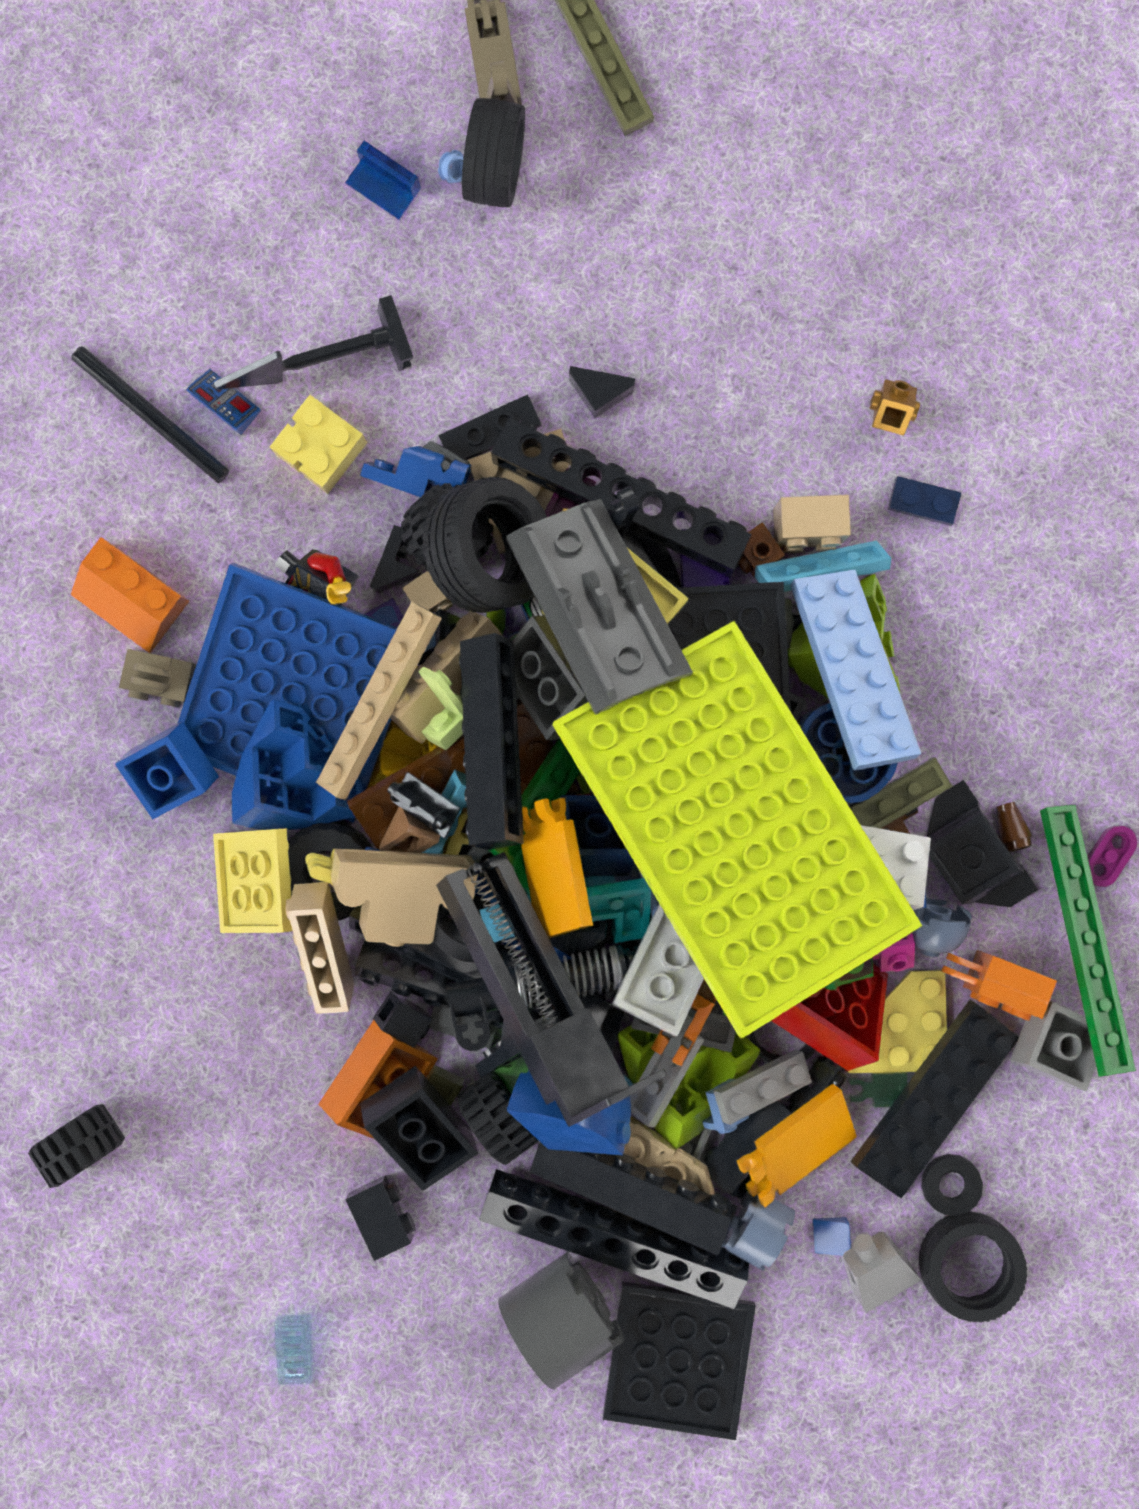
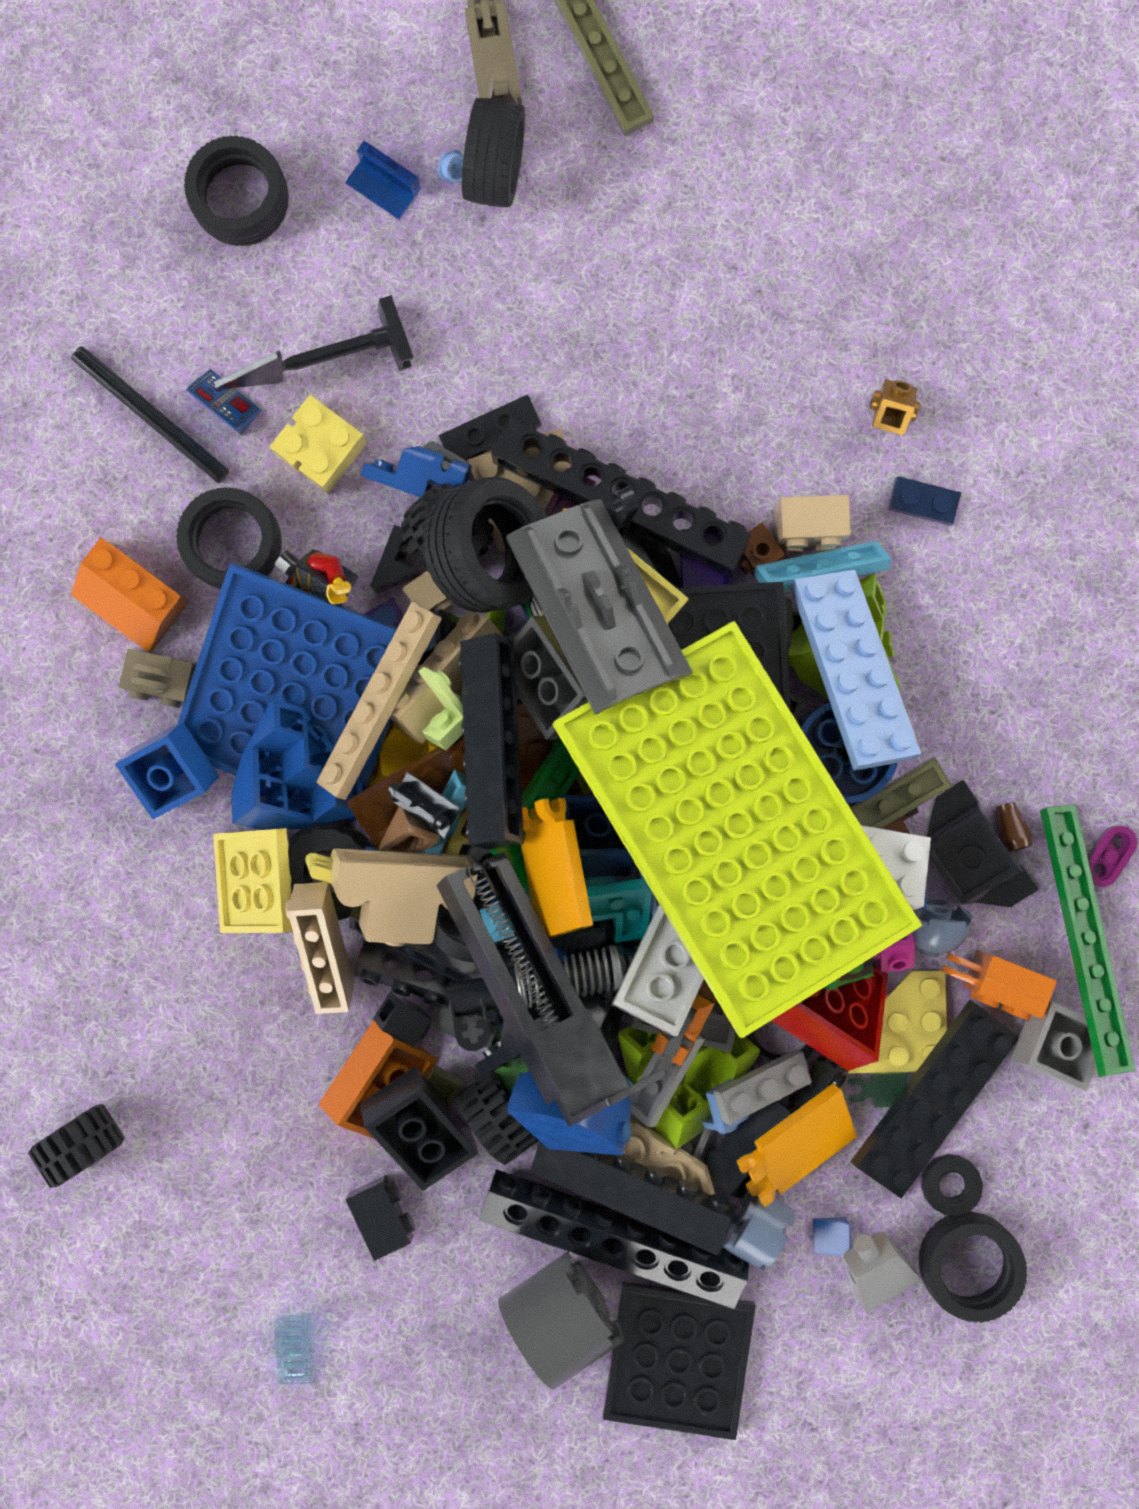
(212, 502): none -> black tyre
(225, 153): none -> black tyre
(600, 389): black slope -> none

